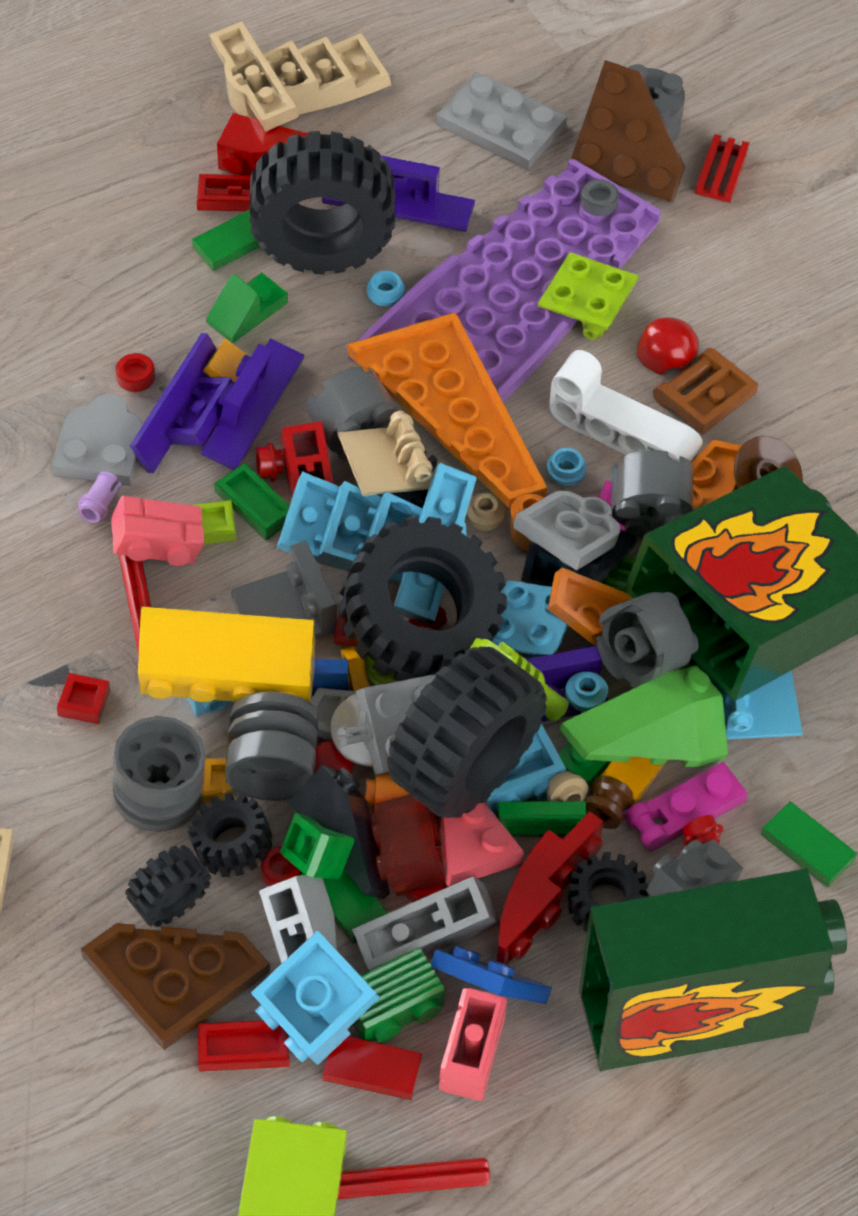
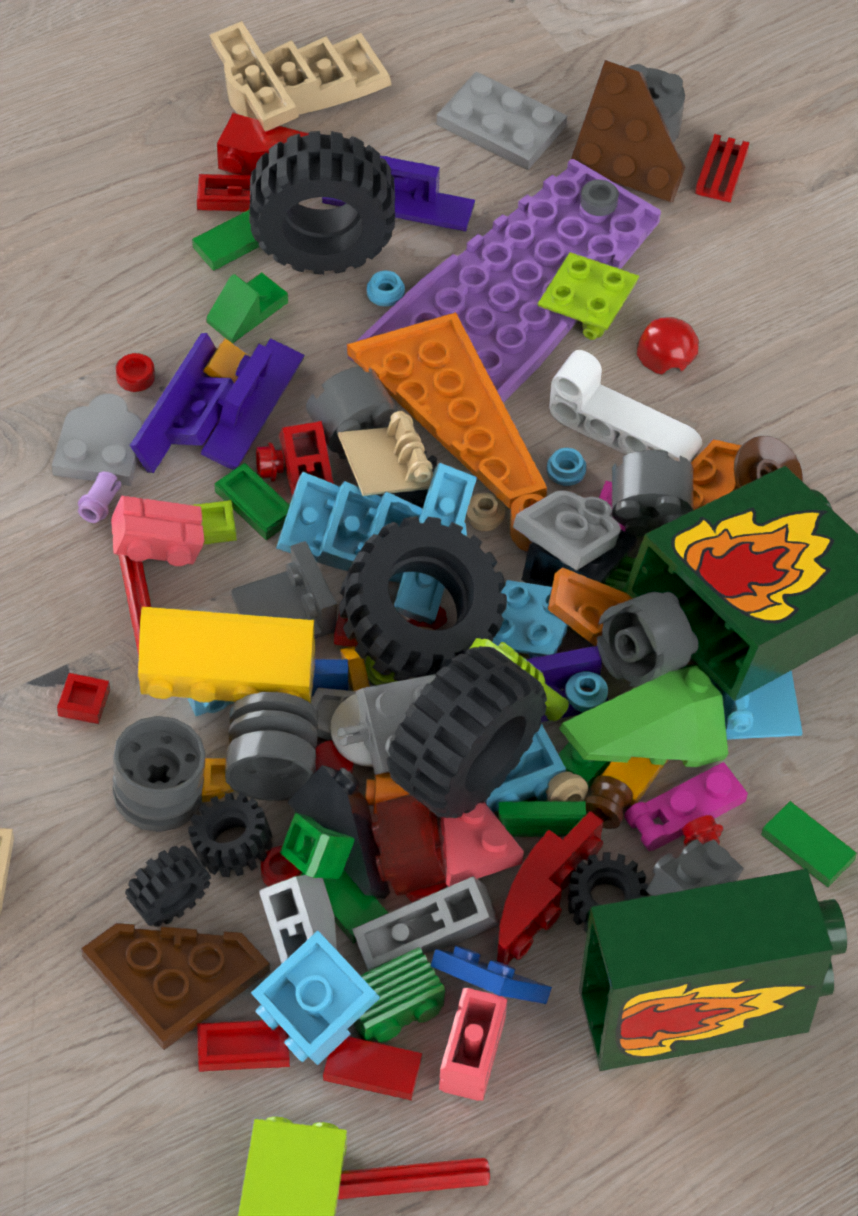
(713, 397): dark orange plate -> none

